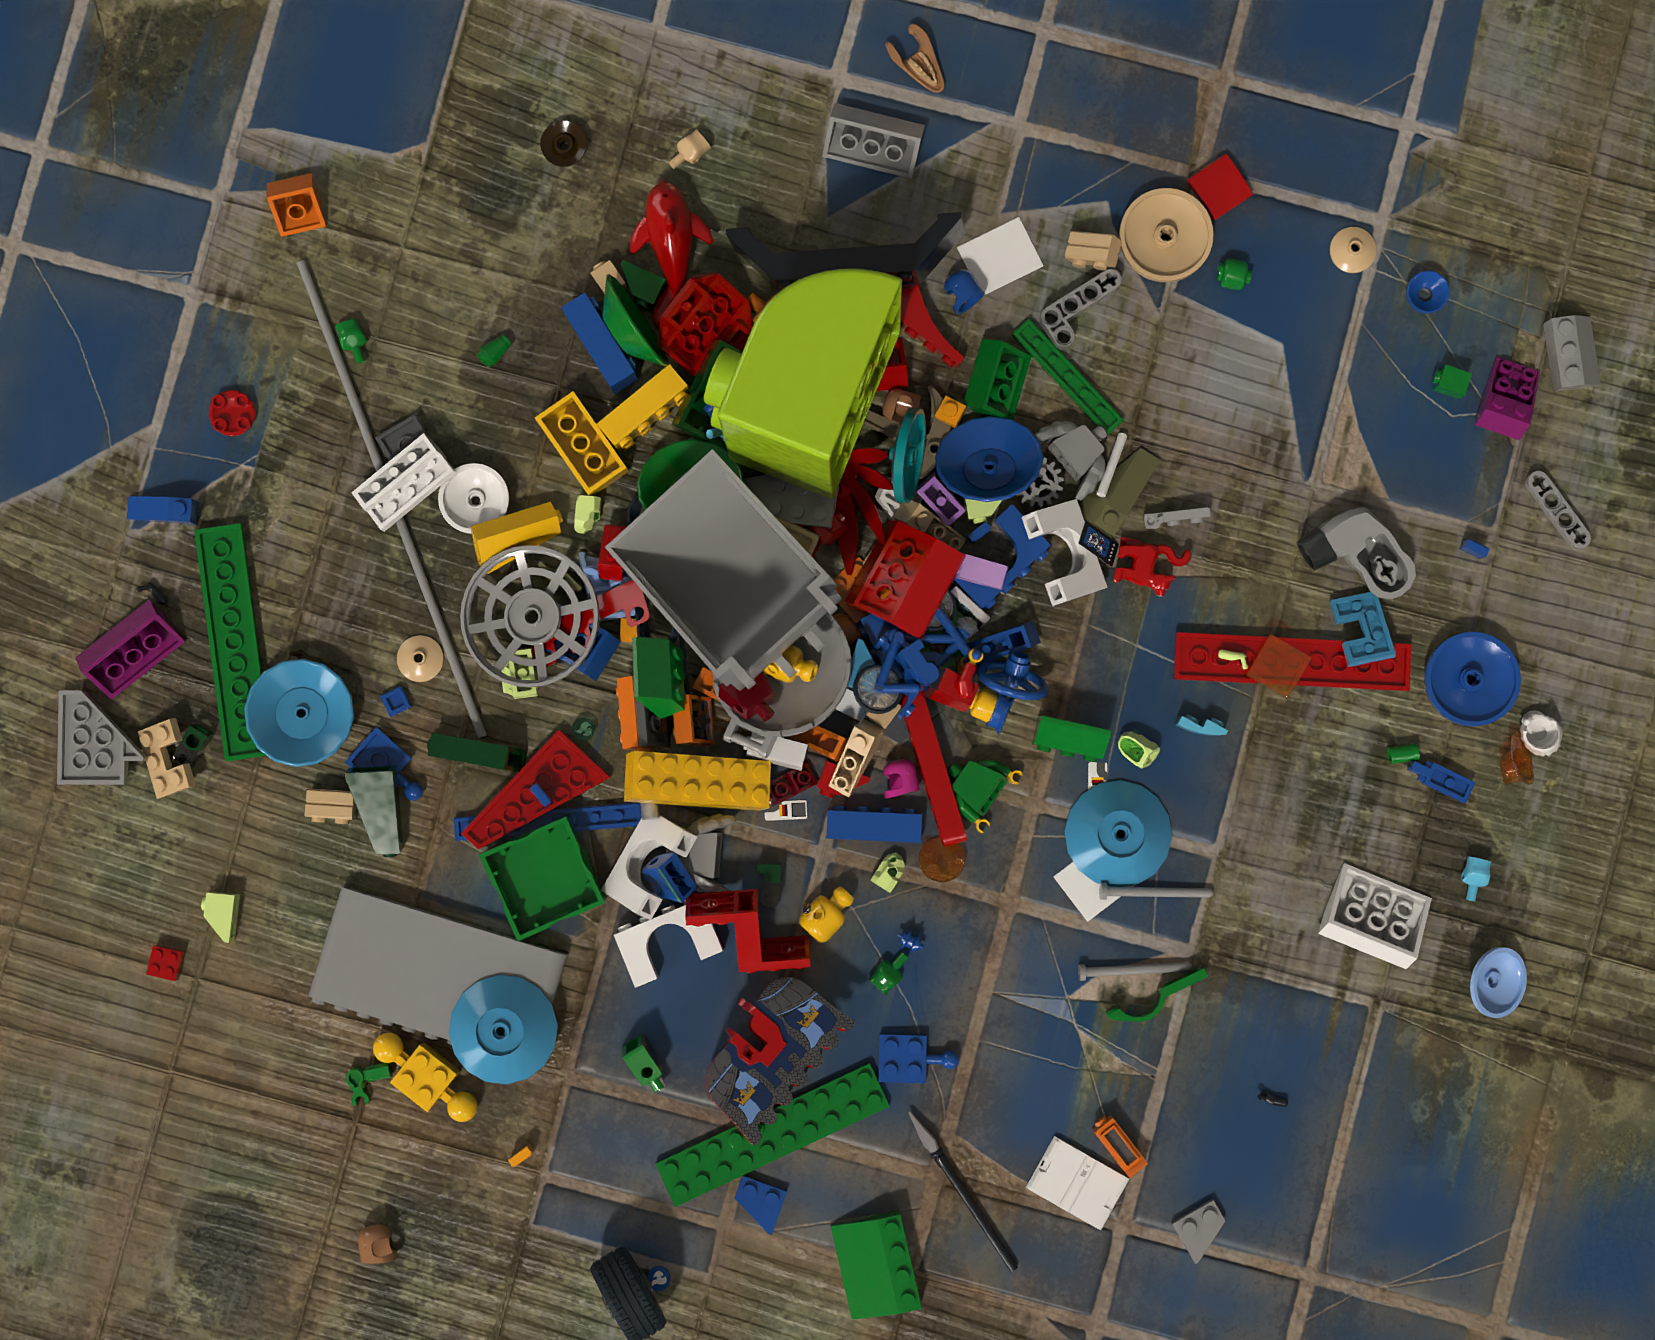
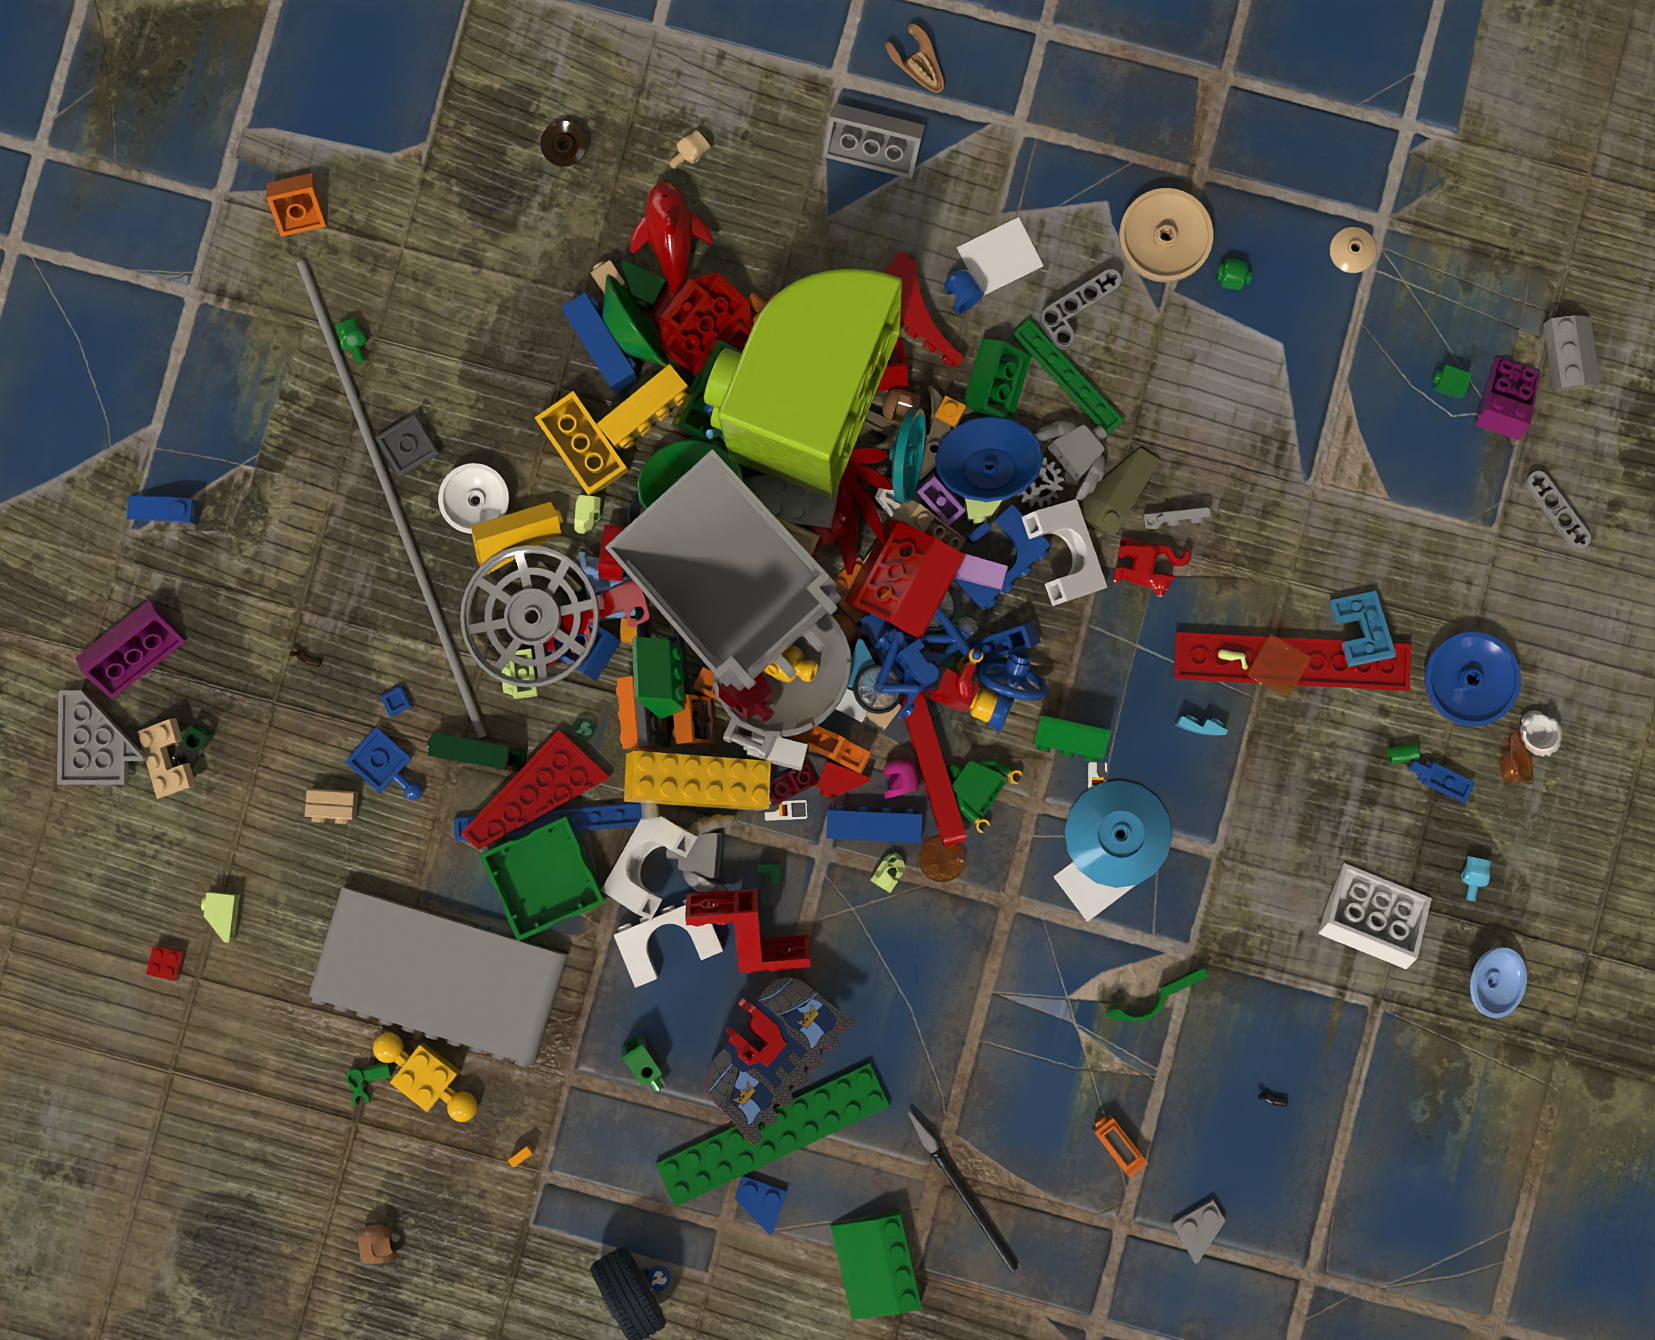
(157, 594): black piece -> none
(230, 631): green plate -> none
(231, 413): red dish -> none
(274, 709): dark azure dish -> none
(379, 806): slope -> none
(404, 482): white brick -> none
(428, 667): tan dish -> none
(493, 351): green cone -> none
(527, 1023): dark azure dish -> none
(540, 795): blue tile -> none
(669, 877): blue torso -> none
(825, 915): yellow piece -> none
(856, 756): tan slope -> none
(888, 974): green piece -> none
(905, 1058): blue plate -> none
(907, 261): black slope -> none
(910, 941): blue wheel -> none
(969, 608): white tile -> none
(1077, 1183): white piece -> none
(1084, 972): light grey bar -> none
(1093, 249): tan brick -> none
(1098, 543): black sticker -> none
(1105, 891): light grey bar -> none
(1111, 466): white bar -> none
(1138, 749): yellowish green rock -> none
(1219, 187): red slope -> none
(1365, 546): light grey piece -> none
(1437, 287): blue piece -> none
(1474, 548): blue tile -> none

